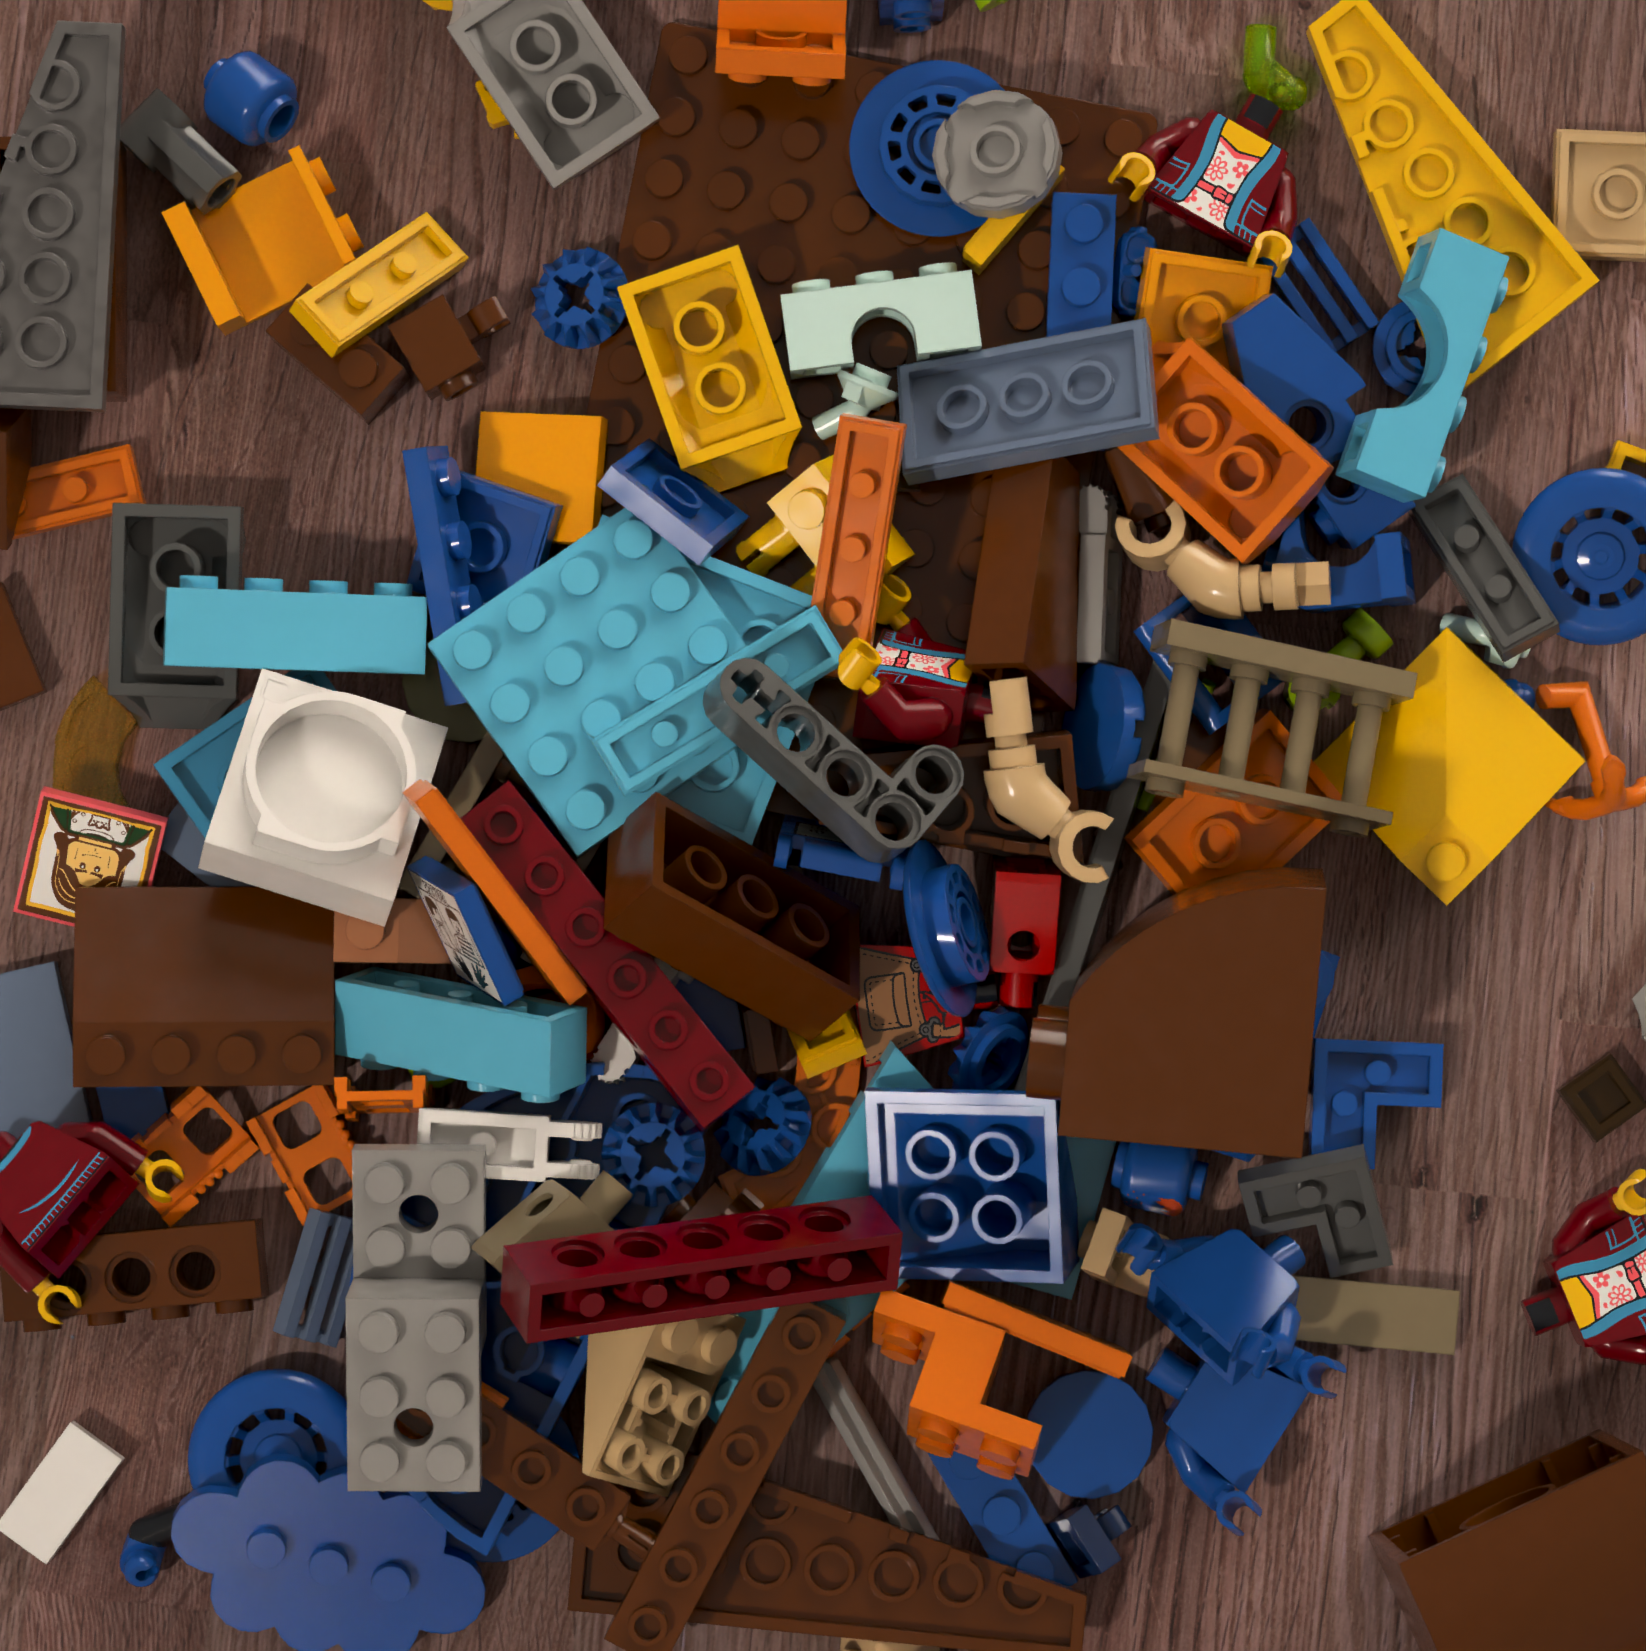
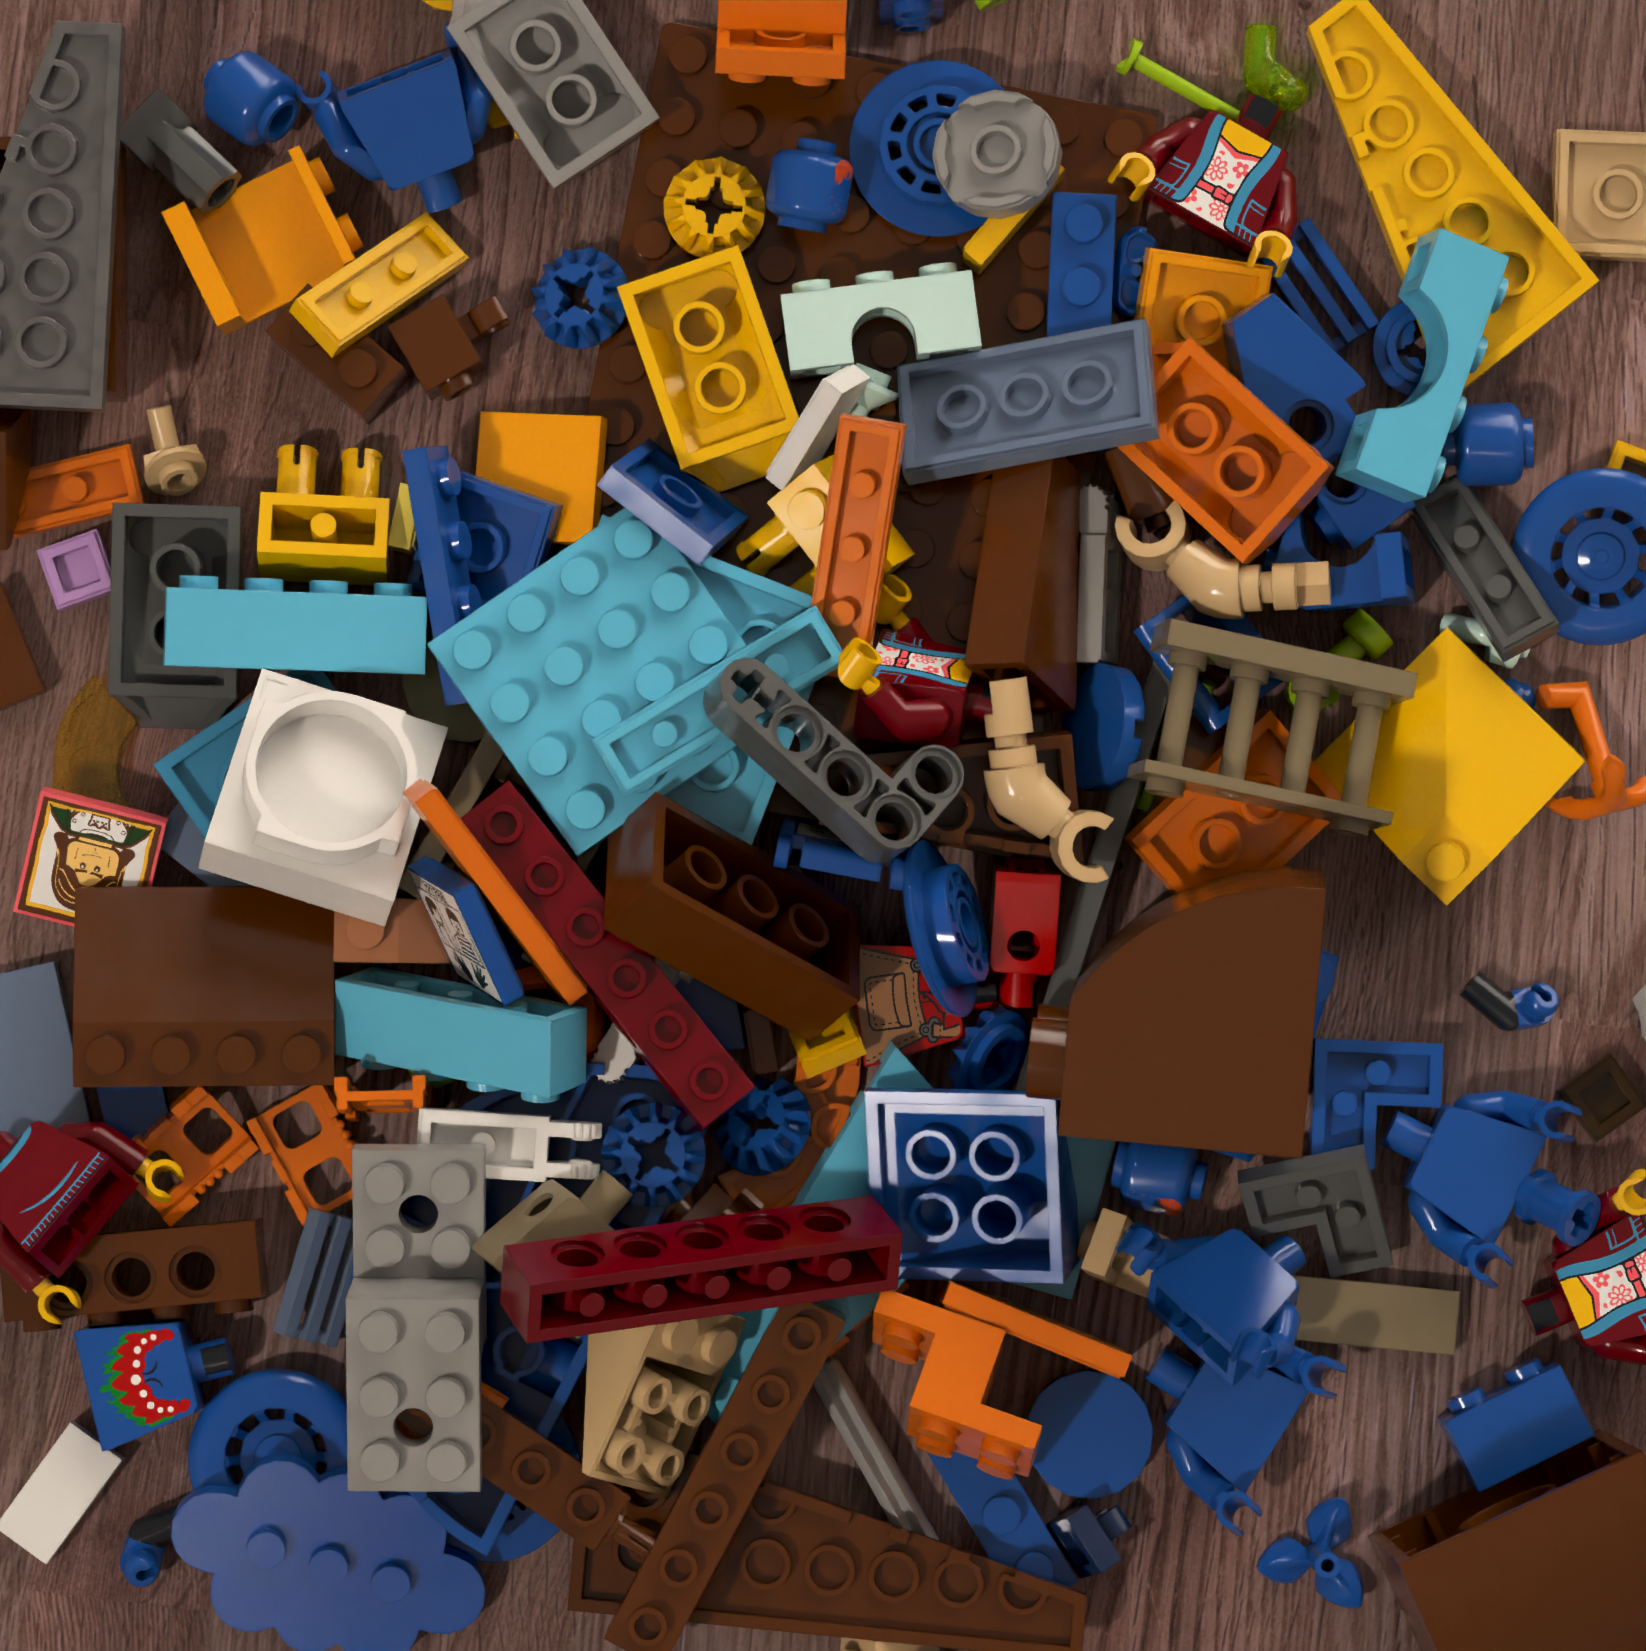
(77, 569): none -> lavender tile
(146, 1375): none -> blue torso
(170, 460): none -> tan plate
(324, 535): none -> yellow brick
(402, 533): none -> light yellow tile
(408, 123): none -> blue torso
(695, 184): none -> yellow gear
(809, 186): none -> blue head
(817, 425): none -> white tile
(1172, 81): none -> lime piece
(1335, 1577): none -> blue plant
(1472, 1167): none -> blue torso
(1490, 445): none -> blue head
(1511, 1009): none -> arm
(1514, 1423): none -> blue brick
(1557, 1207): none -> blue bush

